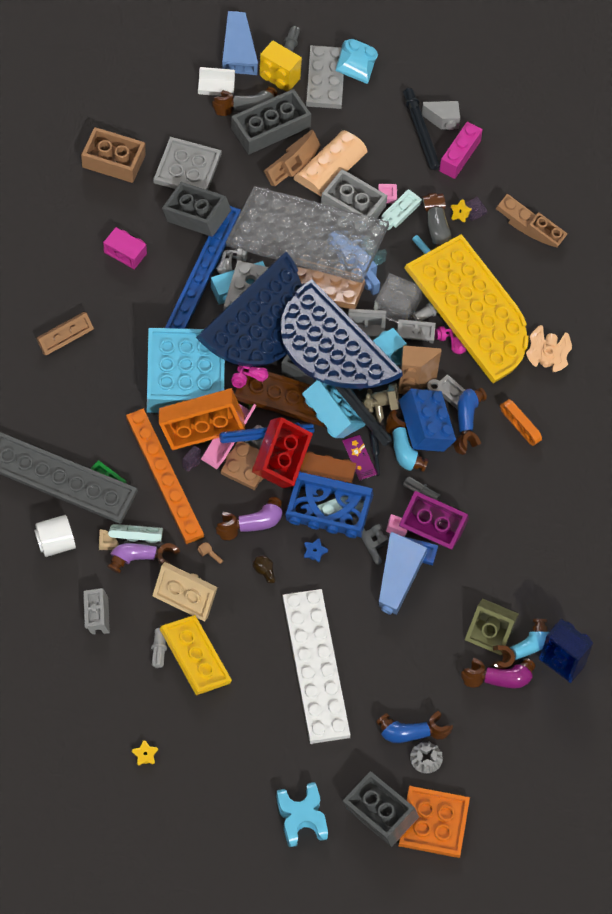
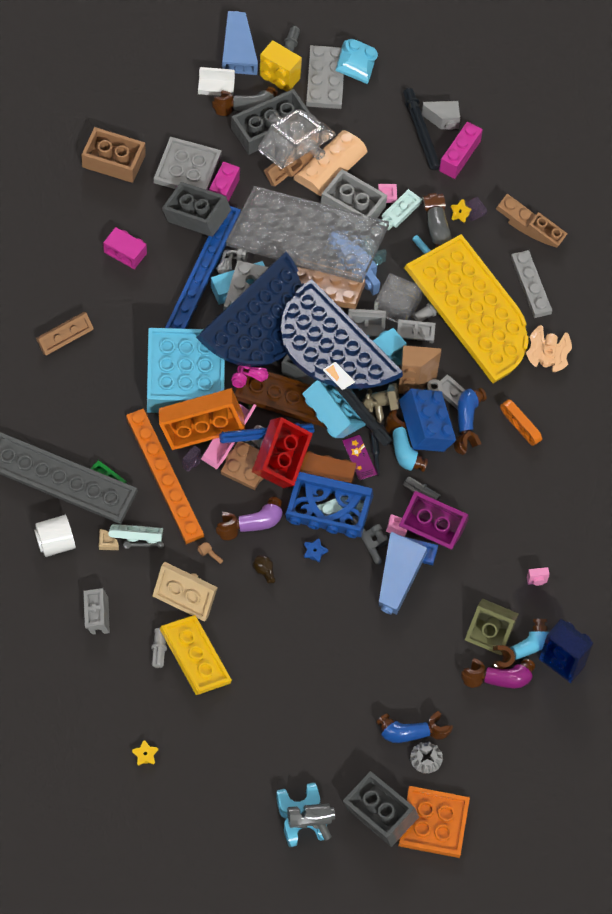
(129, 551): piece -> none
(226, 180): none -> dark pink brick
(294, 137): none -> clear slope
(312, 815): none -> dark grey piece
(316, 666): white plate -> none
(338, 375): none -> white sticker
(457, 347): dark pink piece -> none
(531, 284): none -> light grey plate
(538, 576): none -> bright pink plate

